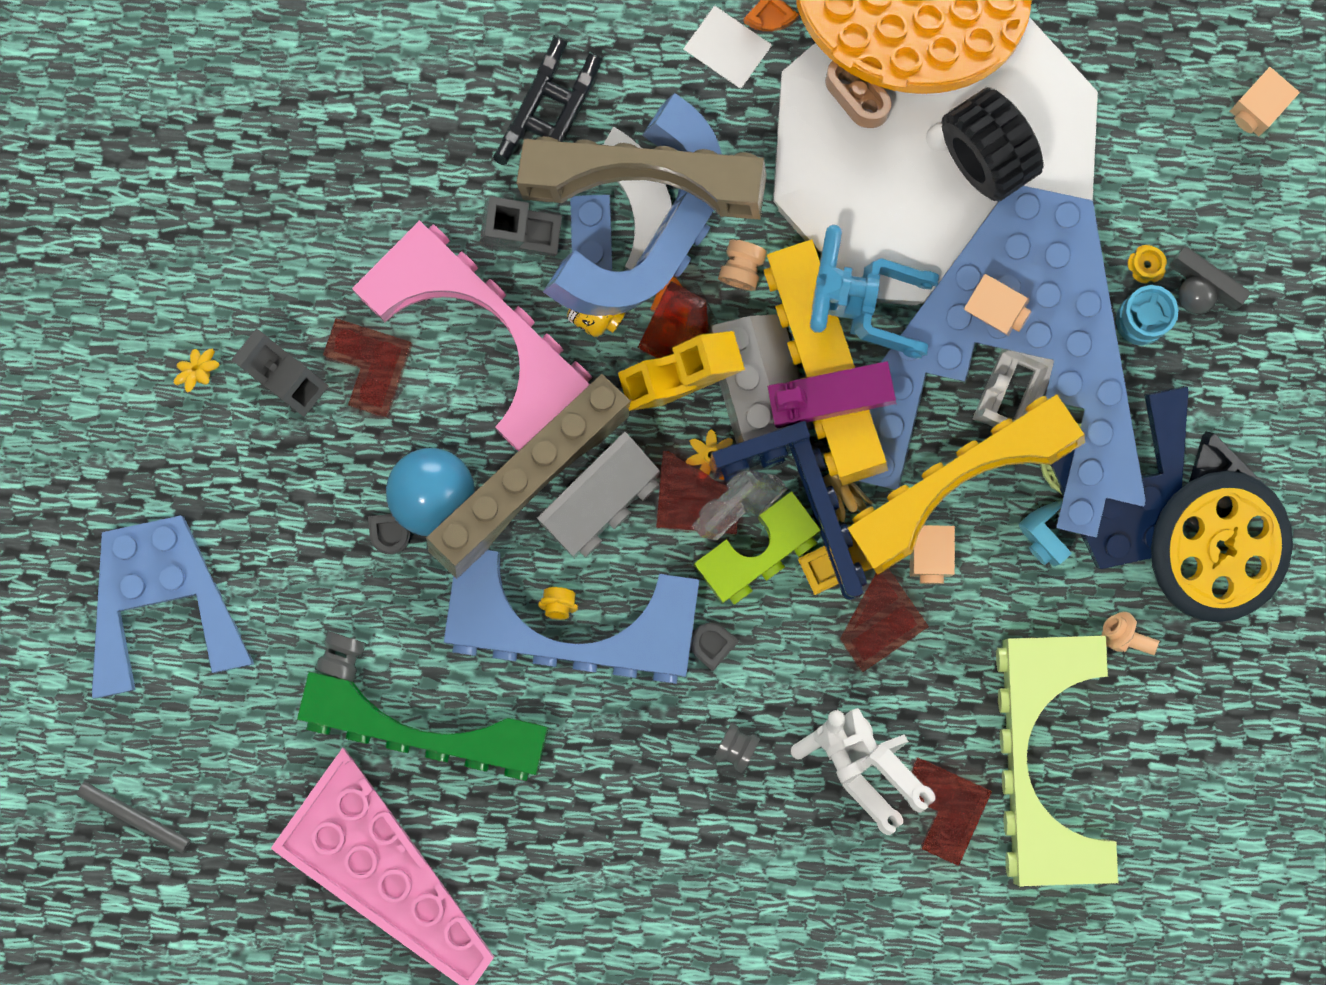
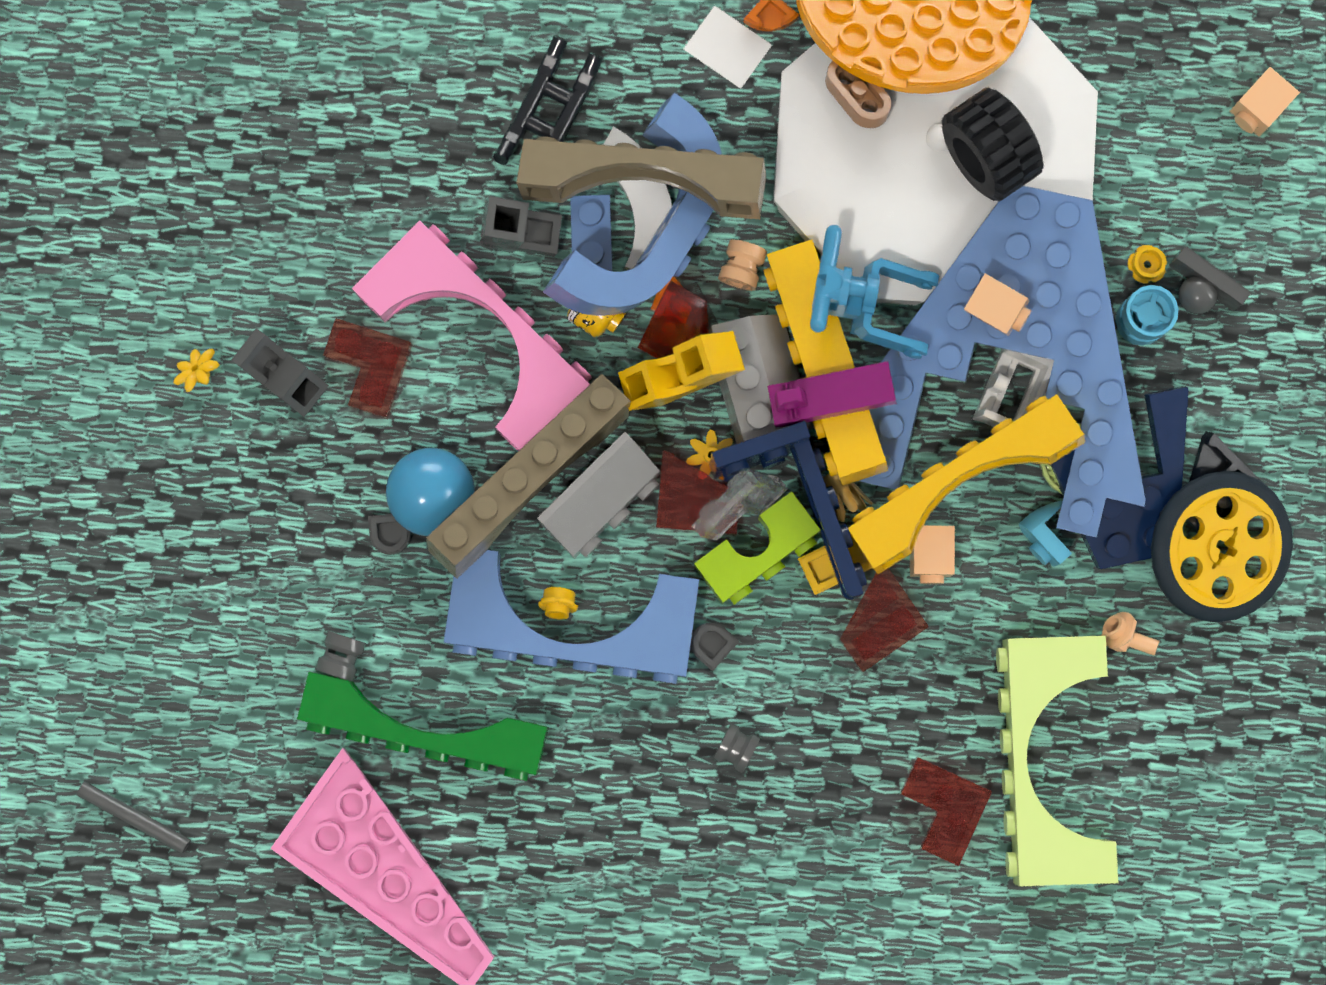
(150, 567): medium blue wing -> none
(853, 749): white piece -> none

